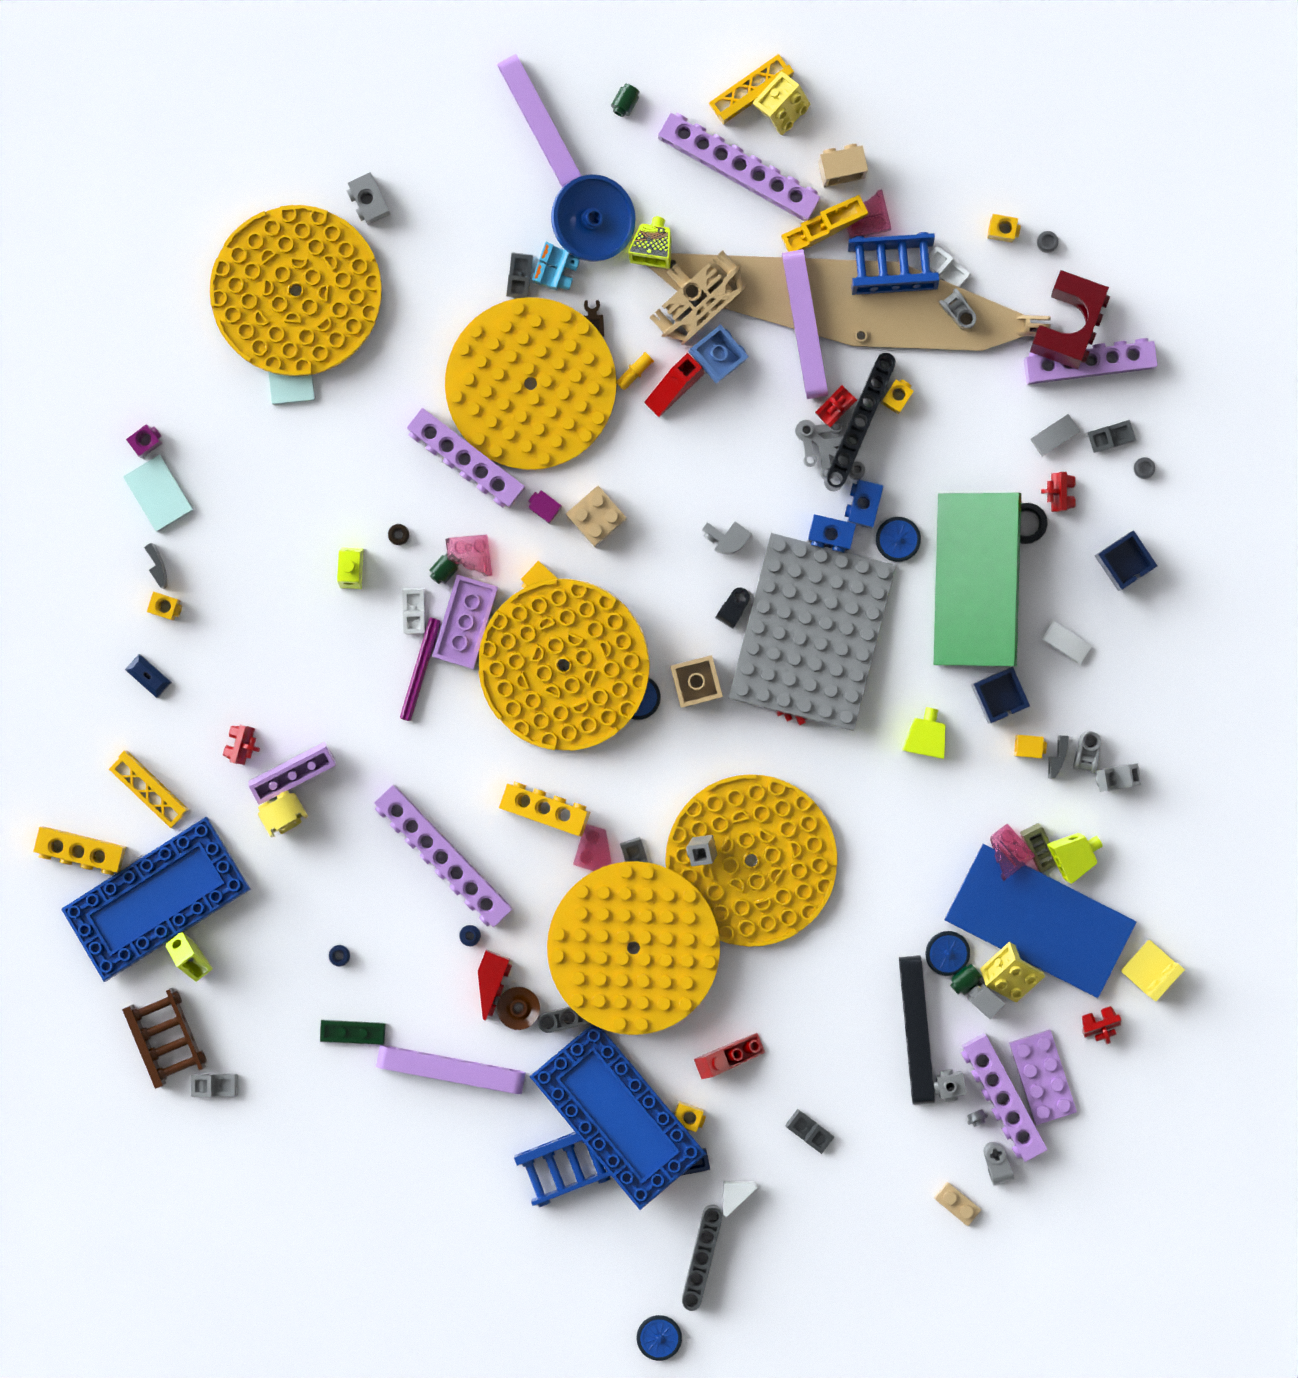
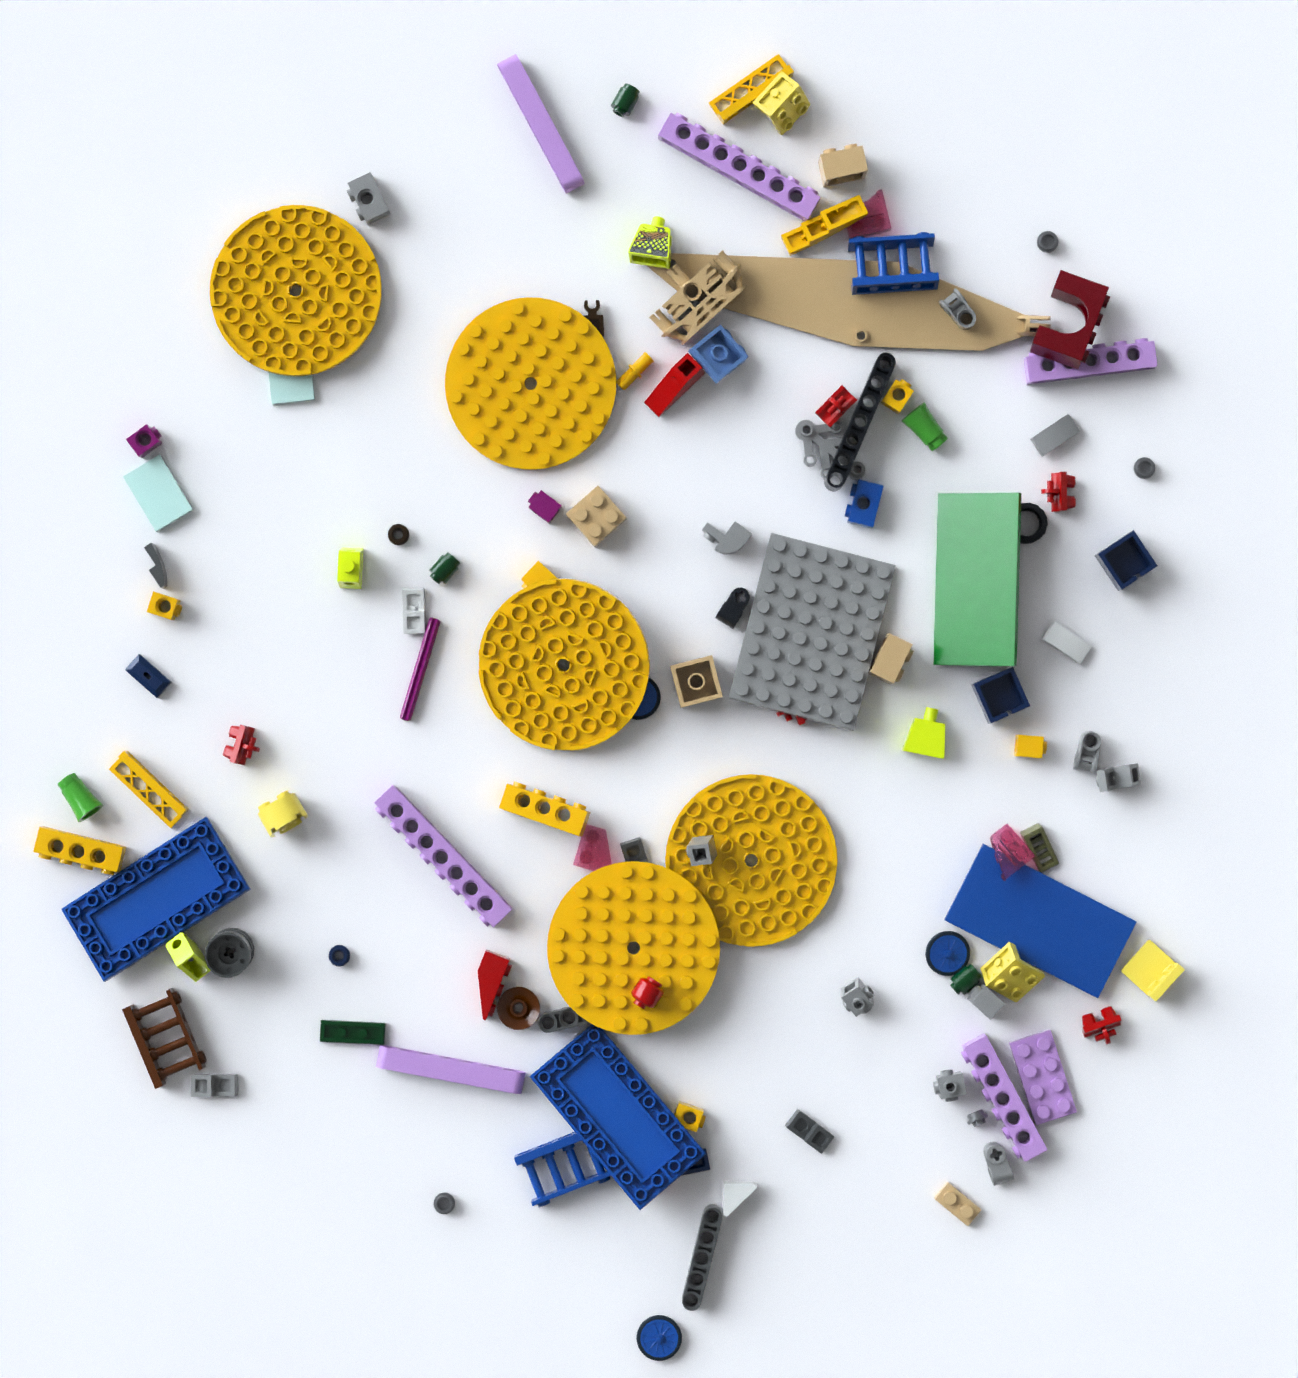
(79, 797): none -> bright green plant
(227, 964): none -> dark grey wheel
(291, 773): lavender brick -> none
(425, 420): lavender brick -> none
(444, 1203): none -> flat silver plate
(465, 621): lavender plate -> none
(470, 552): clear pink wing -> none
(470, 928): dark blue plate -> none
(519, 275): dark grey slope -> none
(559, 260): medium azure hips -> none
(593, 218): blue dish -> none
(647, 992): none -> red head
(729, 1056): red slope -> none
(805, 324): lavender beam -> none
(844, 530): blue brick -> none
(857, 997): none -> light grey brick
(890, 659): none -> tan brick
(898, 539): blue wheel -> none
(916, 1030): black beam -> none
(925, 427): none -> bright green plant
(948, 269): white slope -> none
(995, 233): yellow brick -> none
(1056, 763): dark grey slope -> none
(1074, 855): neon yellow torso -> none
(1111, 436): dark grey slope -> none

